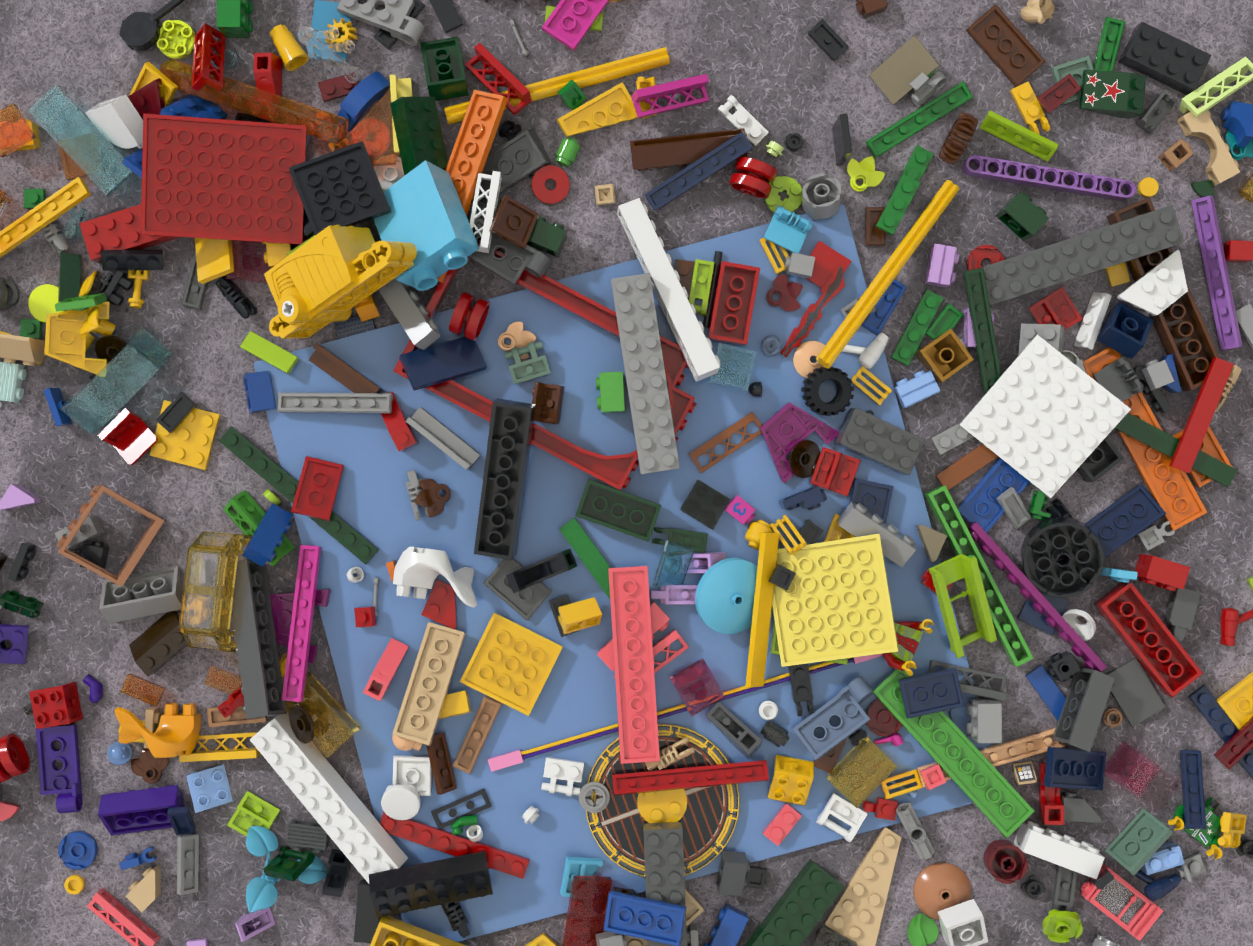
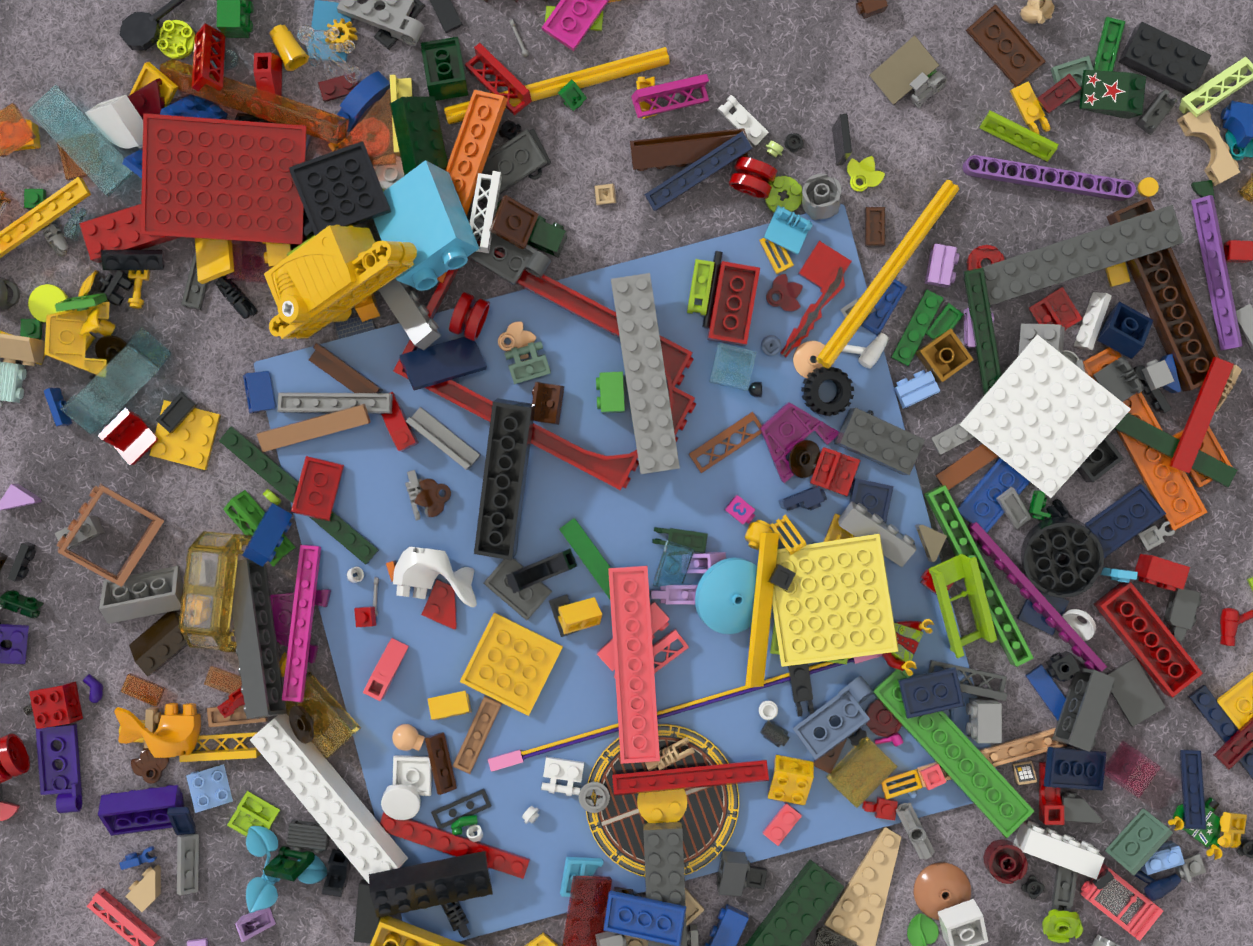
(69, 276): dark green tile -> none
(74, 884): yellow tile -> none
(79, 844): blue tile -> none
(94, 552): black brick -> none
(119, 753): medium blue hat -> none
(269, 352): lime tile -> none
(313, 427): none -> medium nougat tile
(429, 683): tan plate -> none
(560, 178): red tile -> none
(567, 152): bright green brick -> none
(602, 111): yellow wing -> none
(618, 510): dark green brick -> none
(668, 290): white brick -> none
(685, 272): reddish brown plate -> none
(697, 687): clear pink slope -> none
(705, 504): clear smoke hinge -> none
(734, 730): dark grey slope -> none
(799, 265): light grey brick -> none
(810, 532): black plate -> none
(828, 40): black plate -> none
(845, 812): white plate -> none
(874, 388): yellow tile -> none
(904, 190): green bracket -> none
(919, 119): green tile -> none
(958, 138): reddish brown gear -> none
(1022, 216): dark green brick -> none
(1118, 717): medium nougat plate -> none
(1158, 287): white wing -> none
(1170, 160): medium nougat brick -> none

